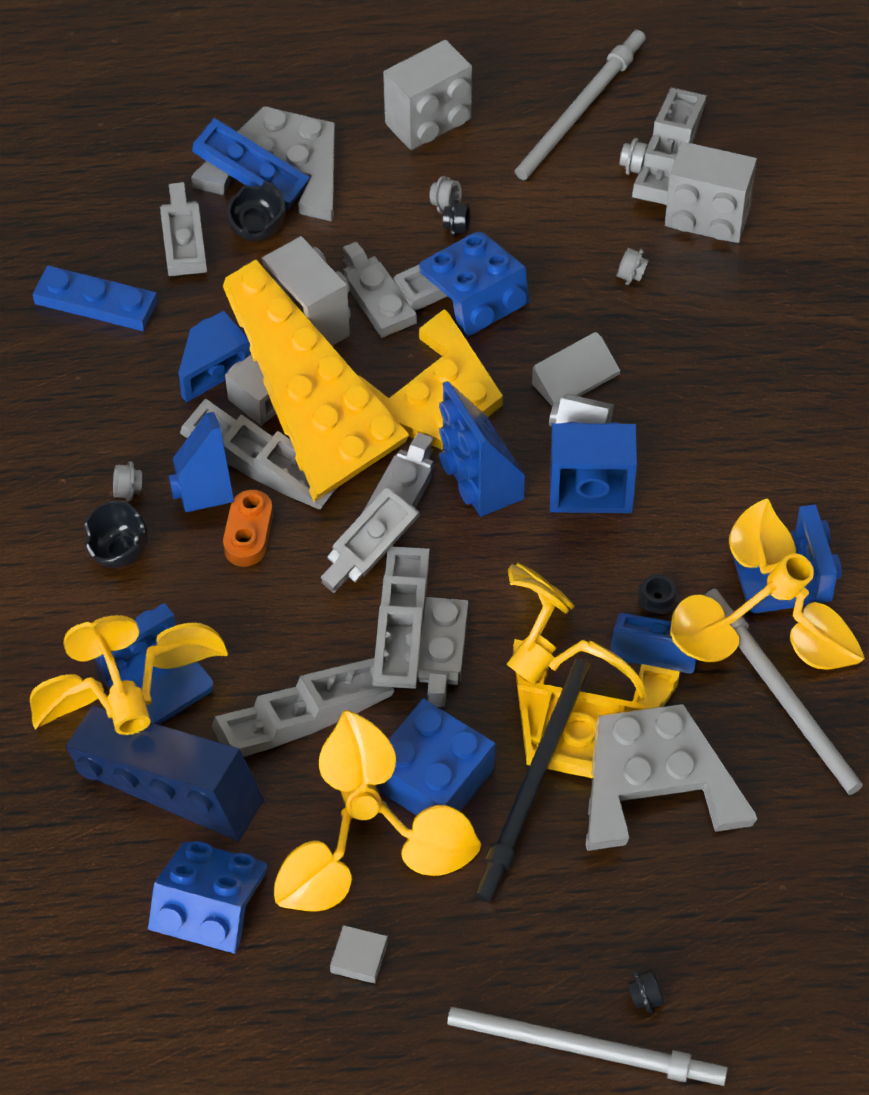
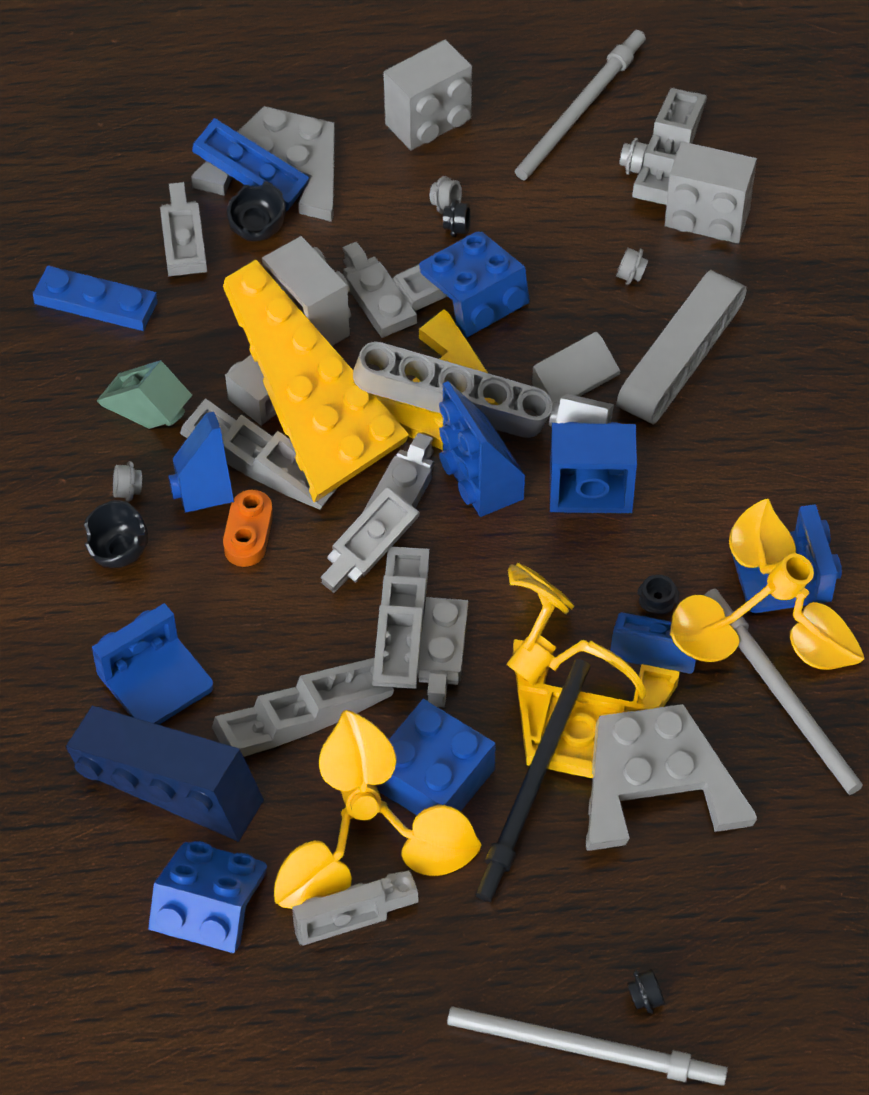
(126, 701): yellow plant -> none
(147, 395): none -> sand green slope
(210, 353): blue slope -> none
(353, 908): none -> light grey hinge
(358, 954): light grey tile -> none
(472, 383): none -> light grey beam
(681, 347): none -> light grey beam

